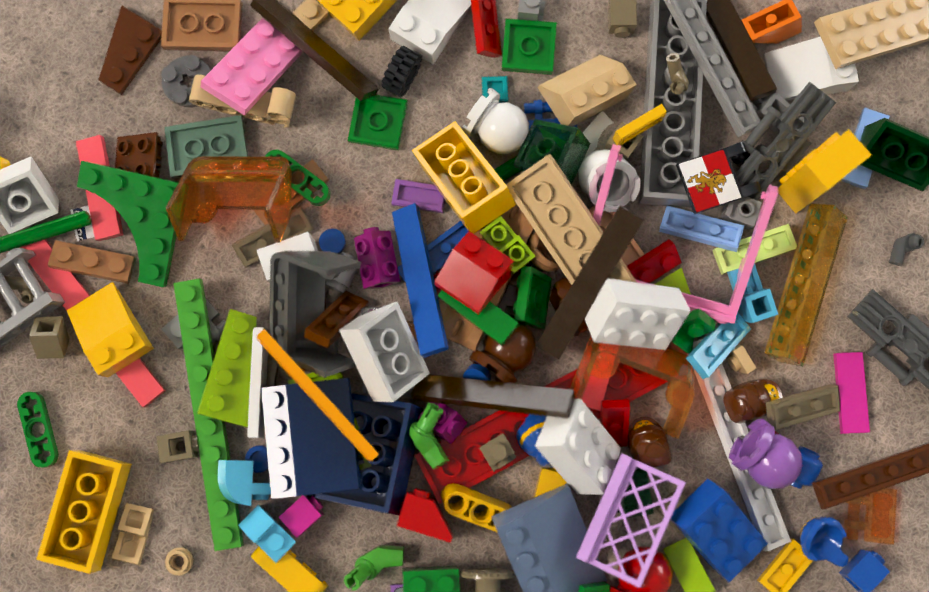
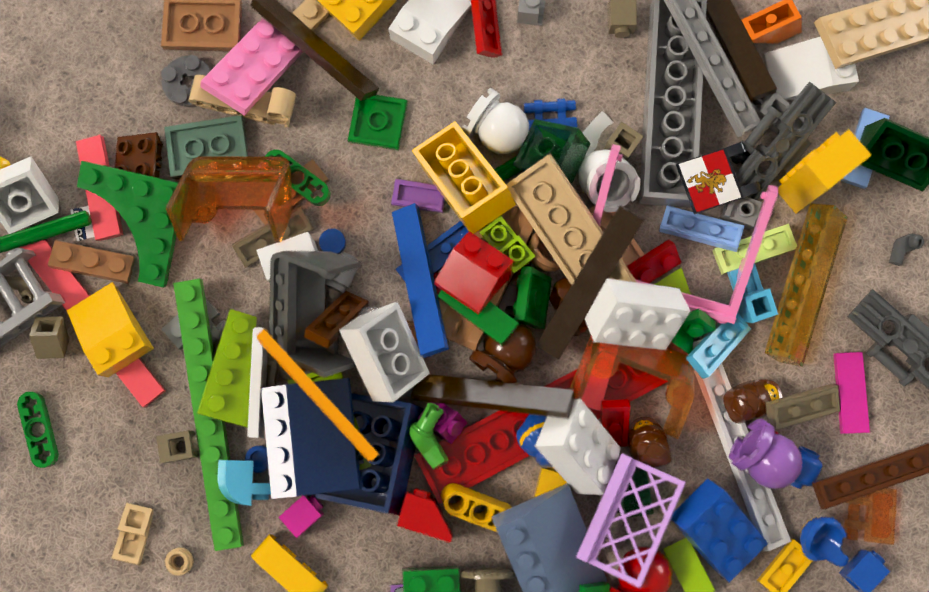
(84, 511): yellow brick -> none
(128, 50): reddish brown wing -> none
(267, 533): medium azure brick -> none
(372, 563): bright green arm -> none
(377, 258): magenta brick -> none
(401, 71): black tyre -> none
(477, 372): blue tile -> none
(498, 452): dark tan brick -> none
(499, 84): teal tile -> none
(529, 46): green plate -> none
(587, 89): tan slope -> none
(639, 125): yellow tile -> none
(677, 75): dark tan arm -> none
(740, 360): tan plate -> none

